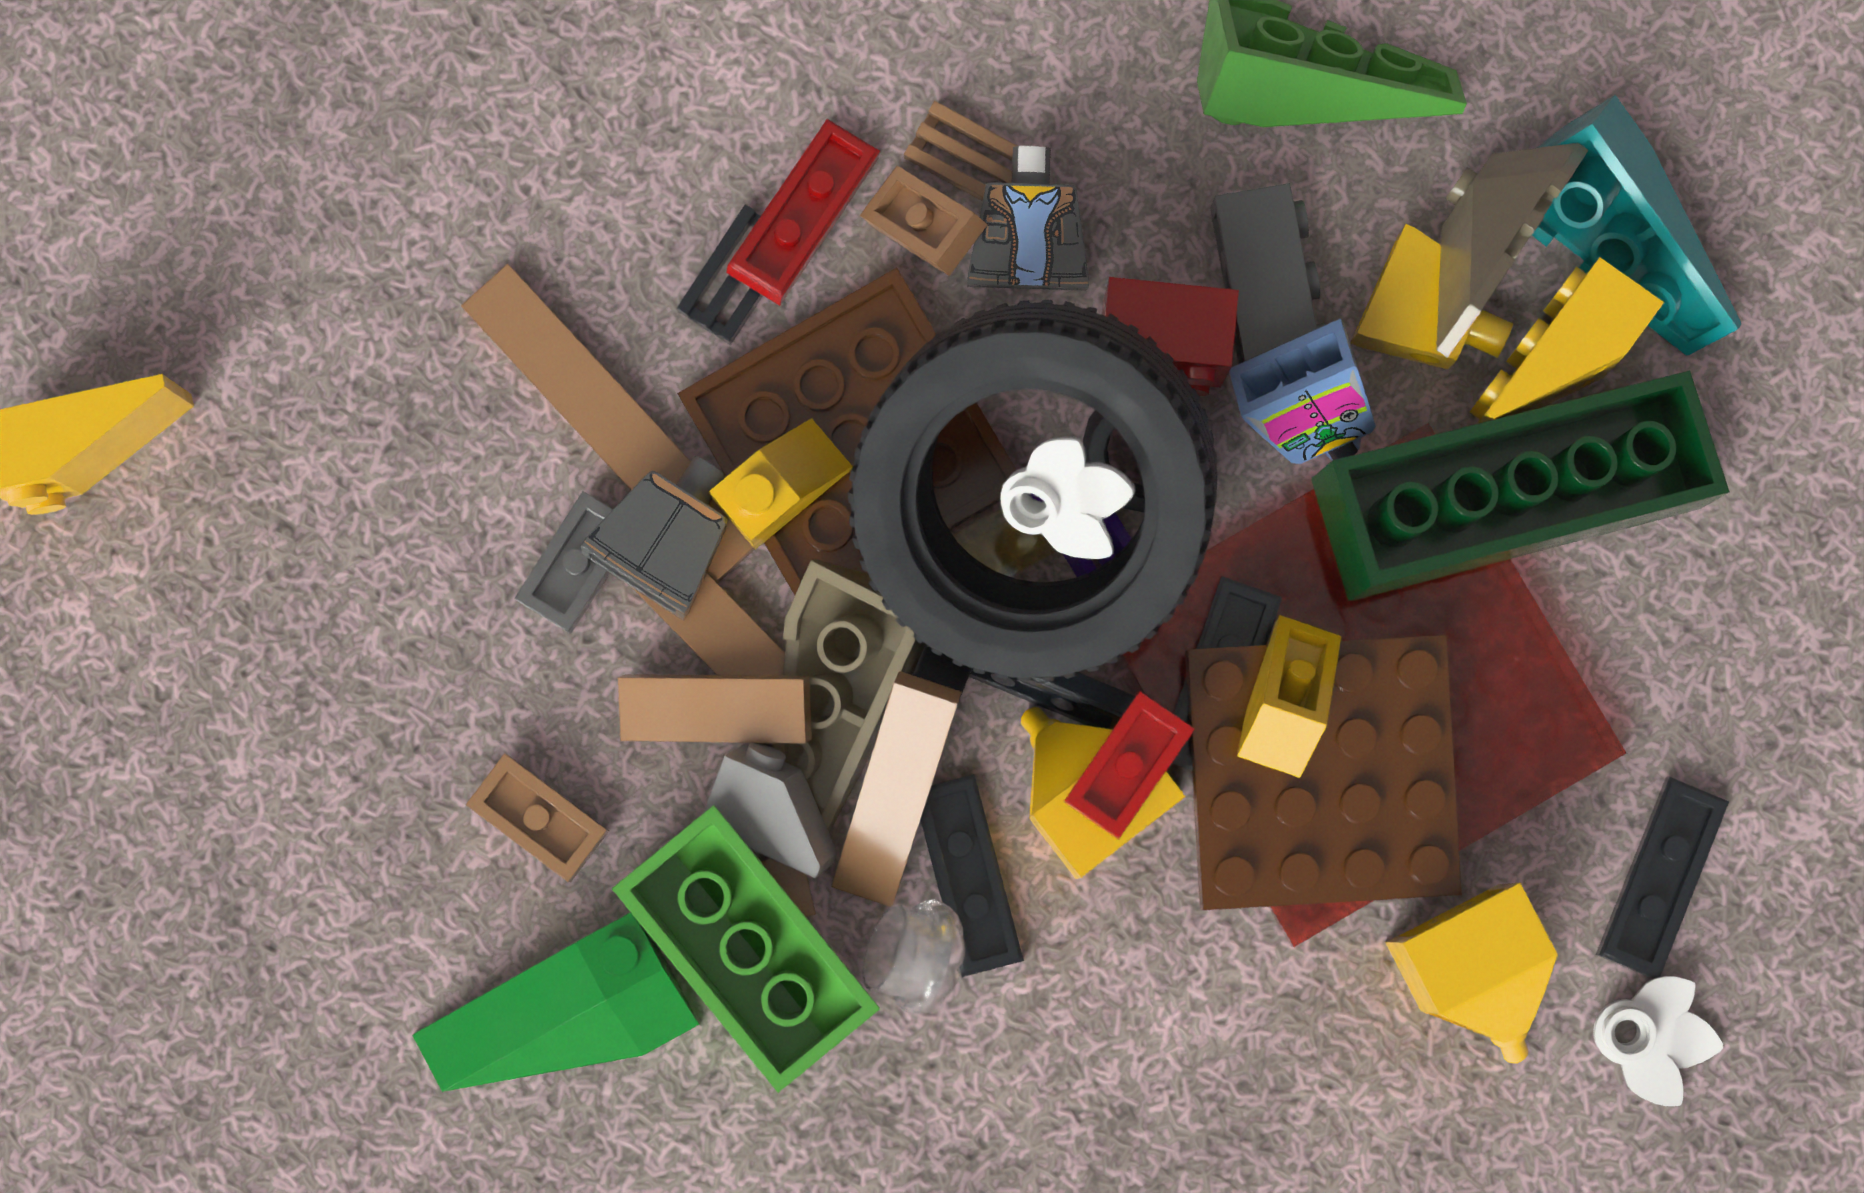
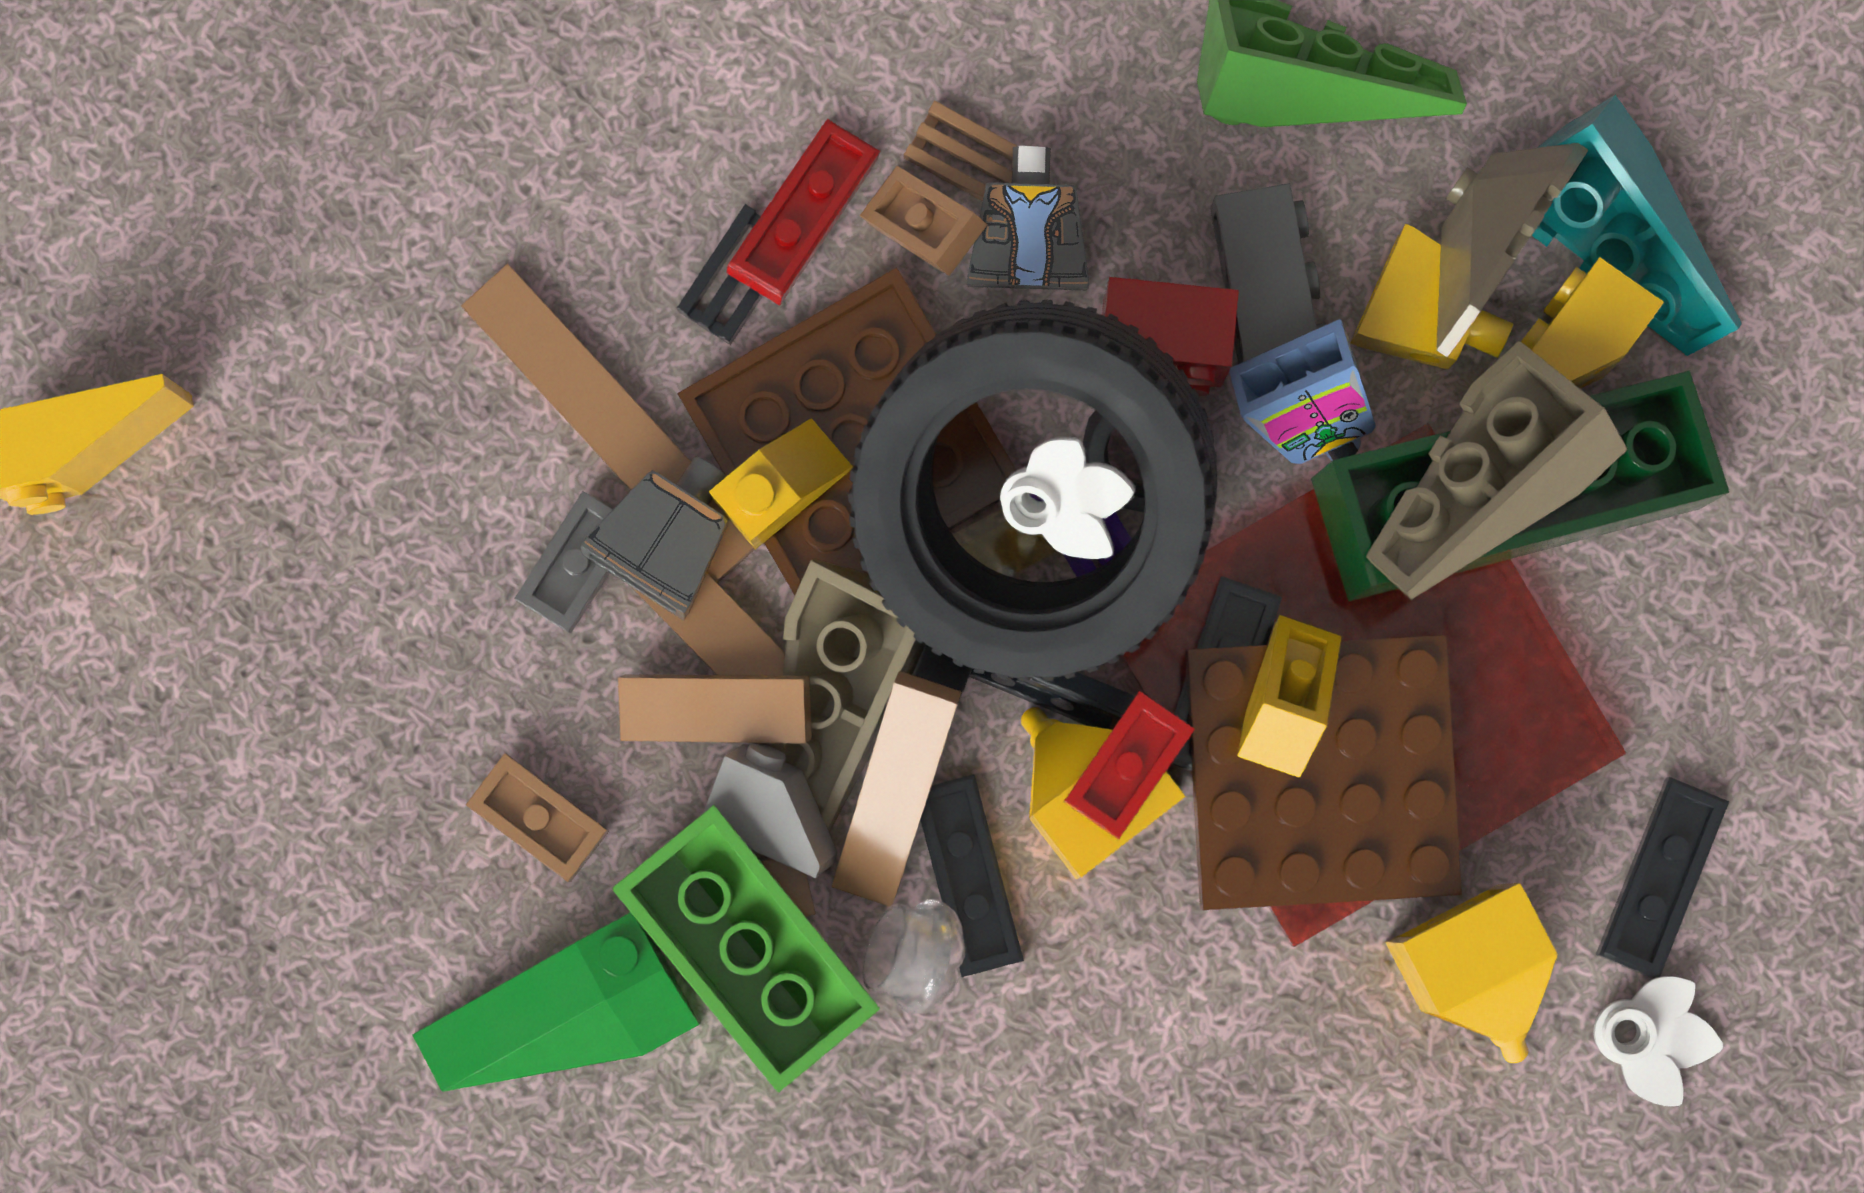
(1509, 461): none -> dark tan wedge

